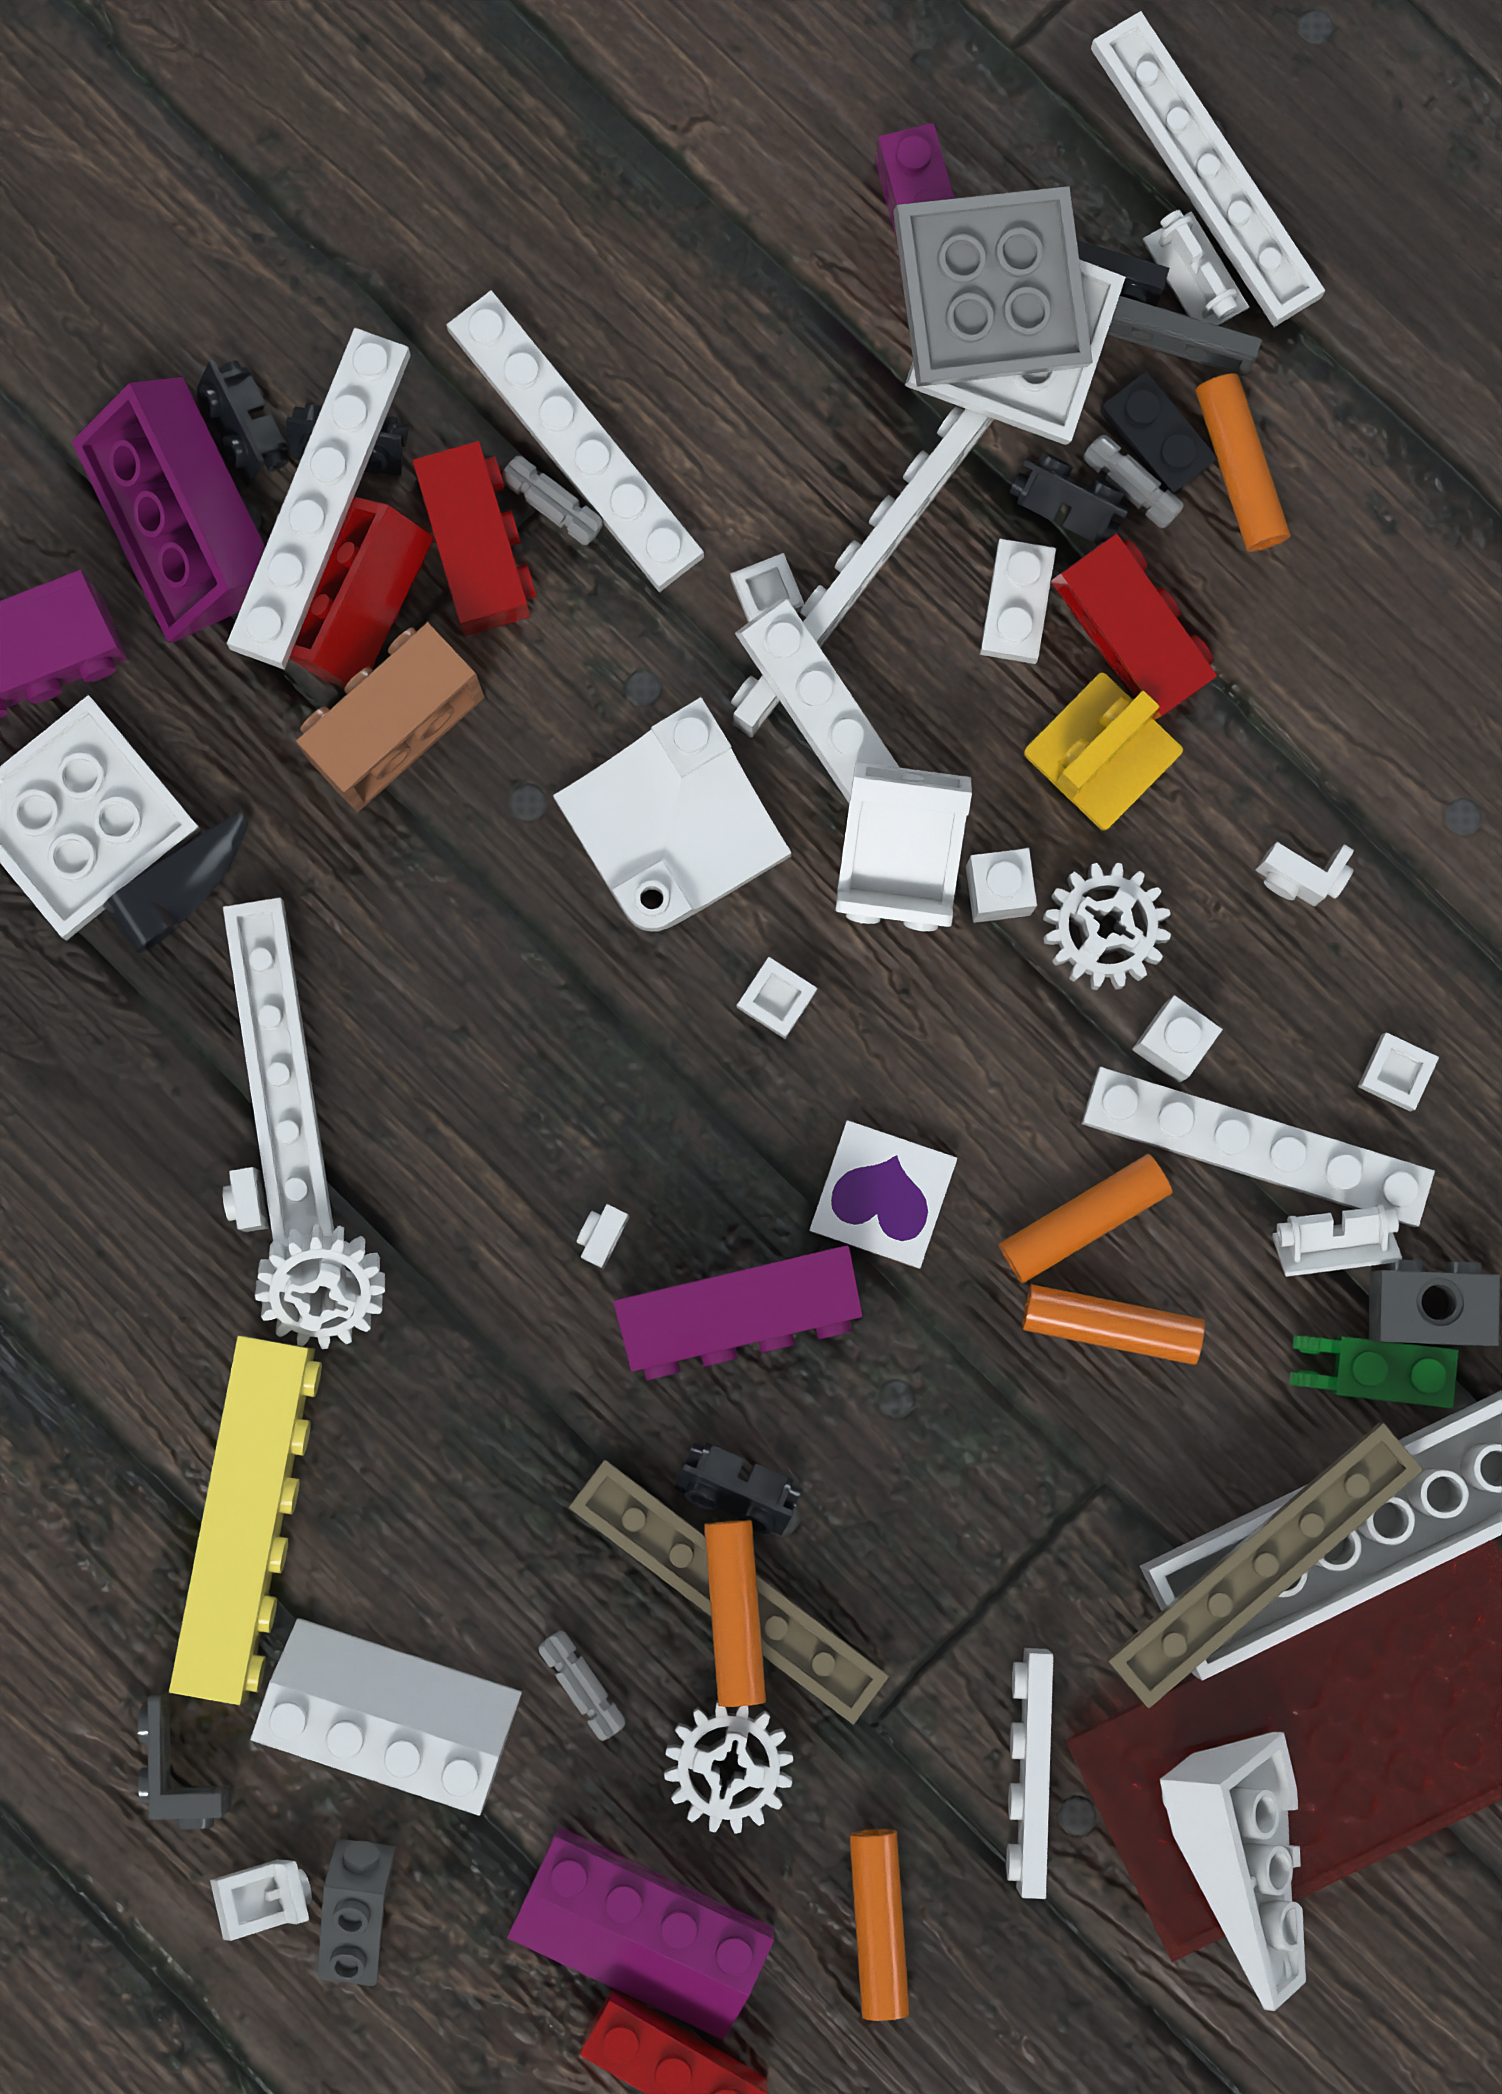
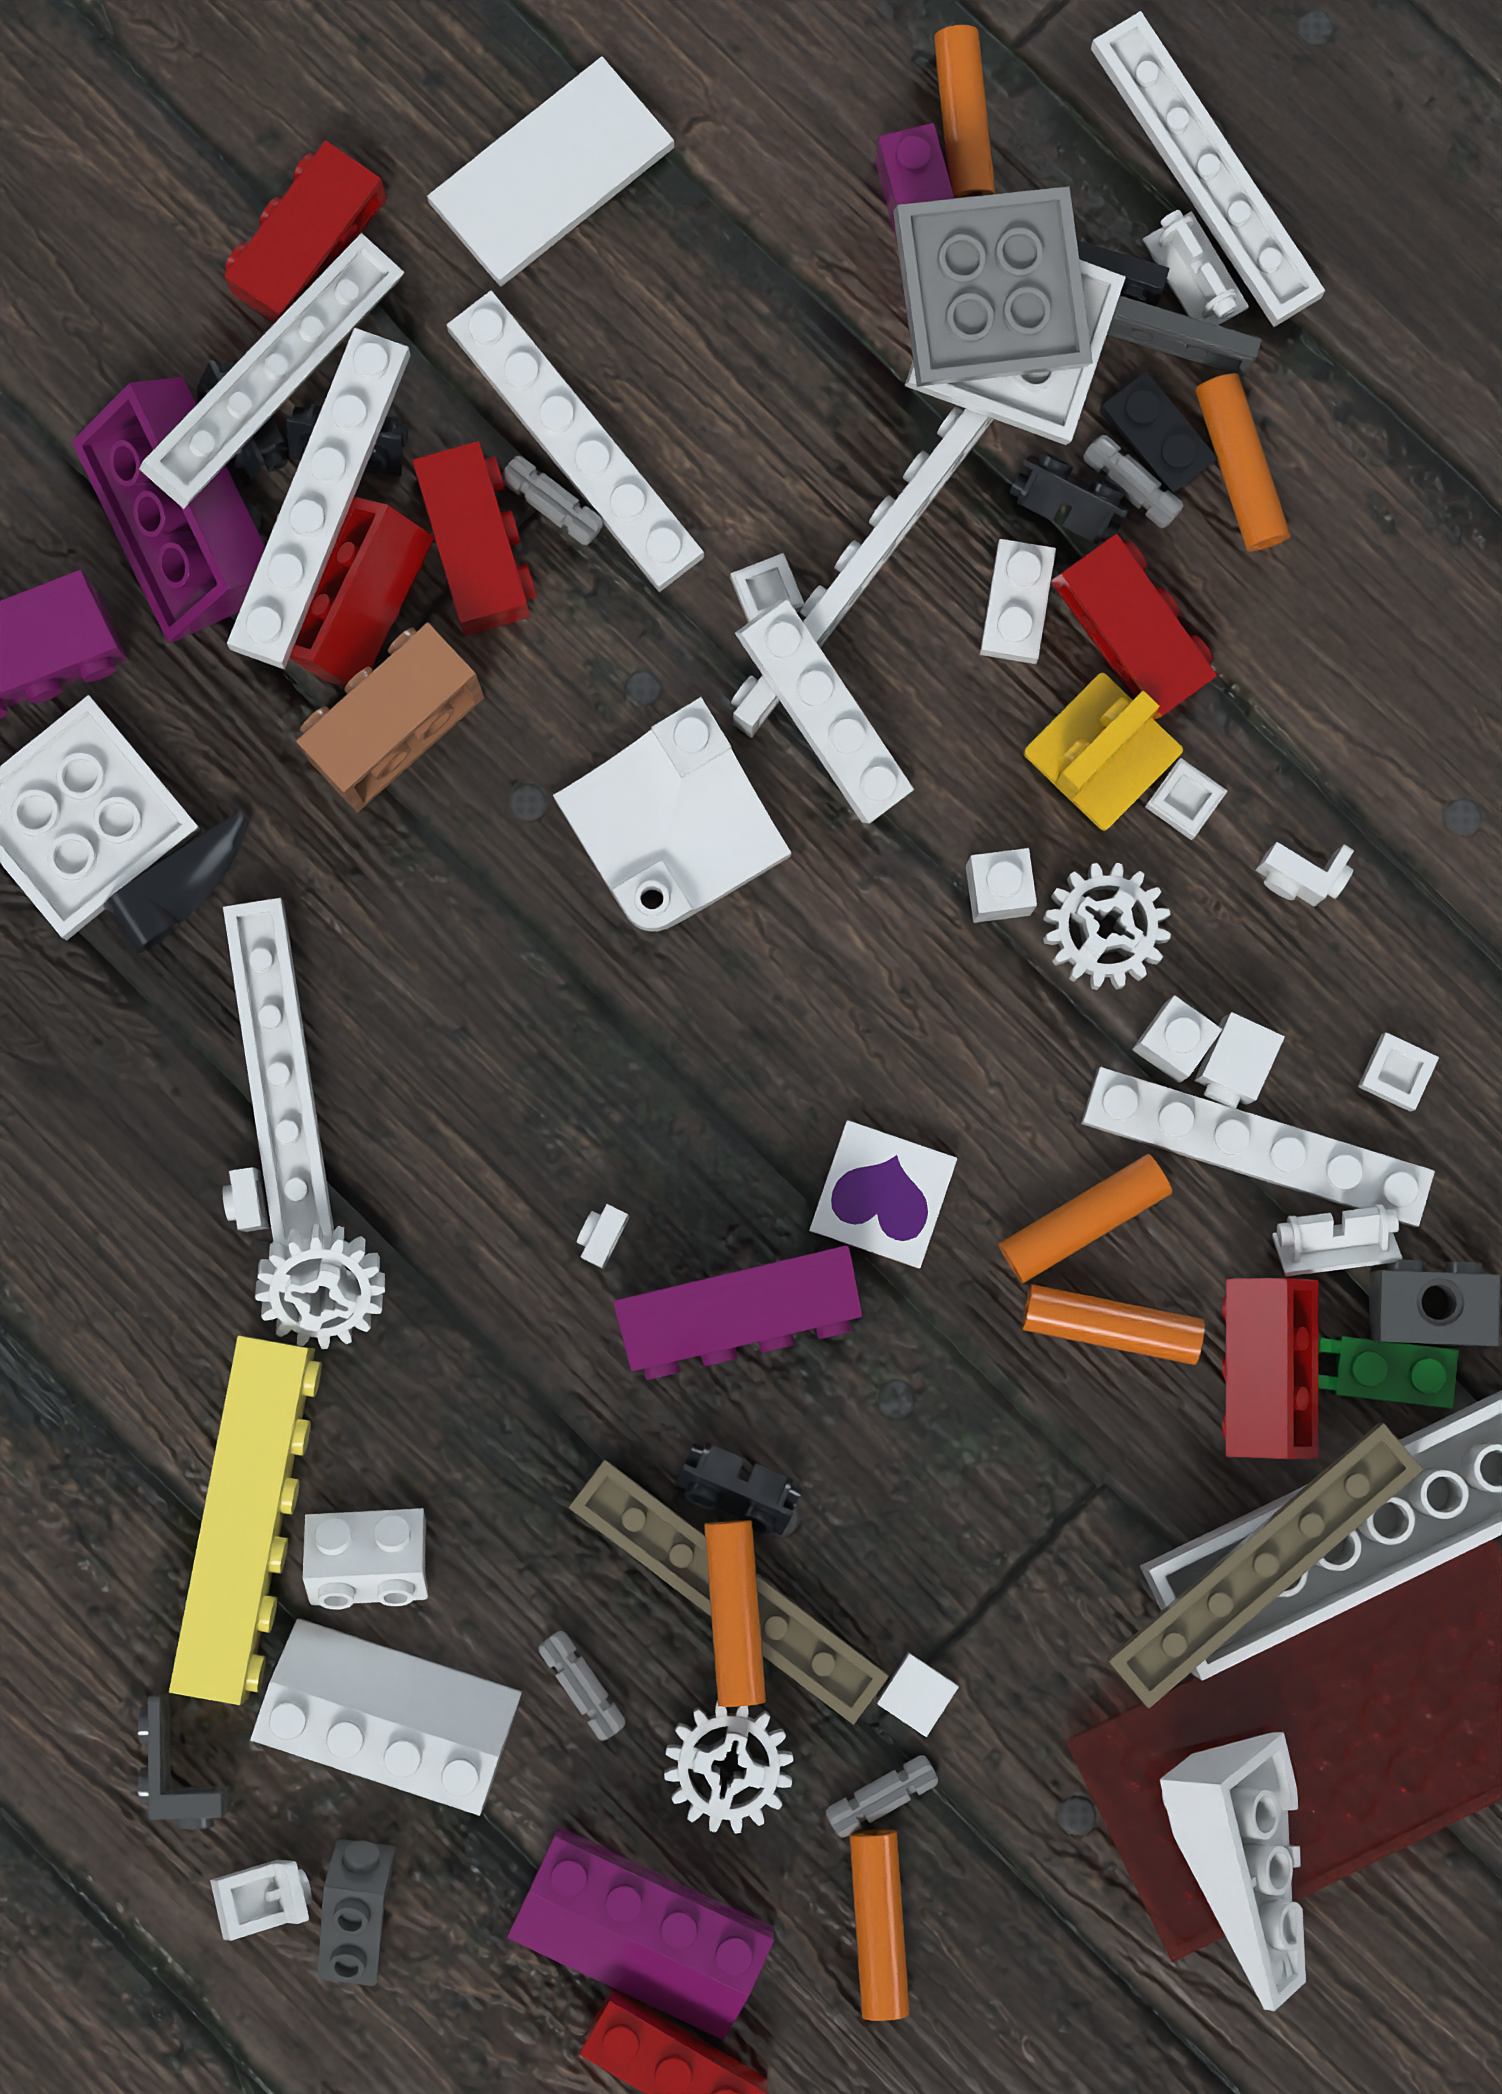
(271, 371): none -> white plate
(304, 231): none -> red brick
(365, 1558): none -> white bracket
(551, 171): none -> white tile
(777, 997): white plate -> none
(882, 1796): none -> light grey axle
(902, 846): white panel -> none
(917, 1694): none -> white tile
(964, 111): none -> orange piece
(1030, 1798): white plate -> none
(1186, 799): none -> white tile
(1238, 1061): none -> white brick
(1271, 1368): none -> red brick

